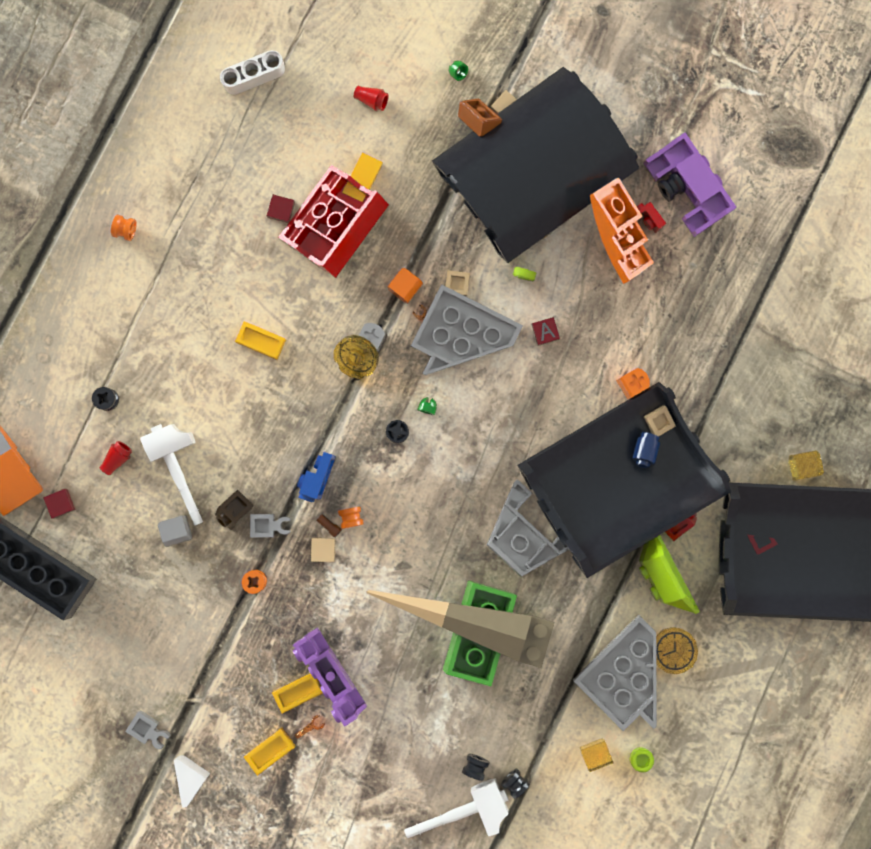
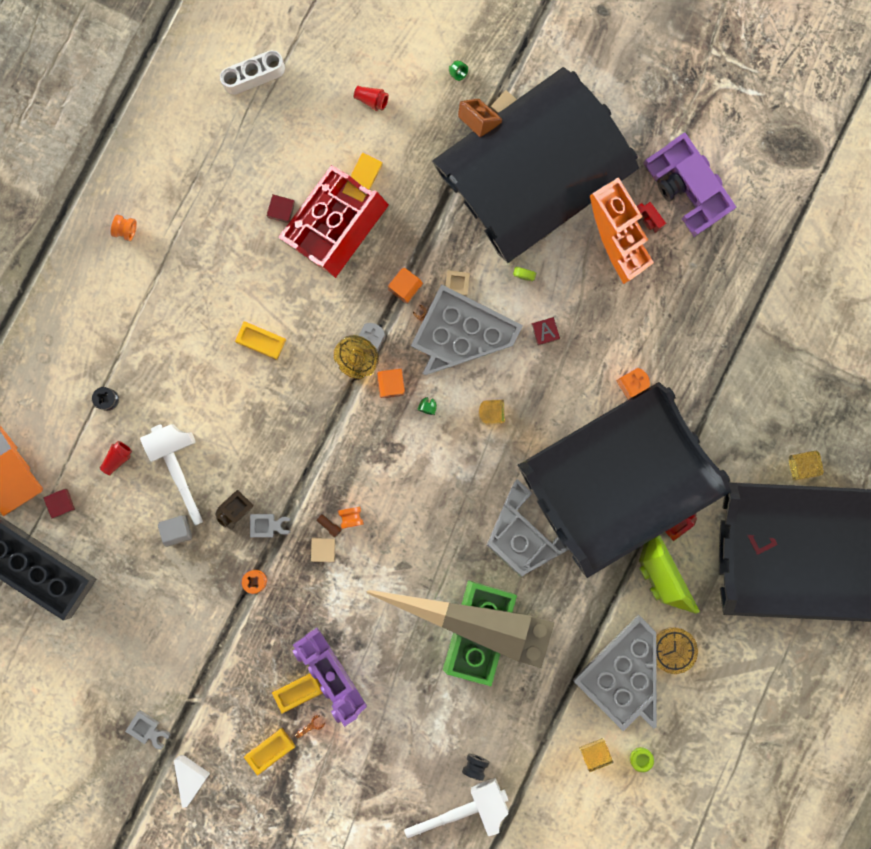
(313, 484): blue plate -> none
(391, 383): none -> orange piece
(393, 431): black wheel -> none
(491, 412): none -> clear yellow piece
(515, 783): black wheel -> none
(646, 450): dark blue brick -> none
(659, 421): tan tile -> none

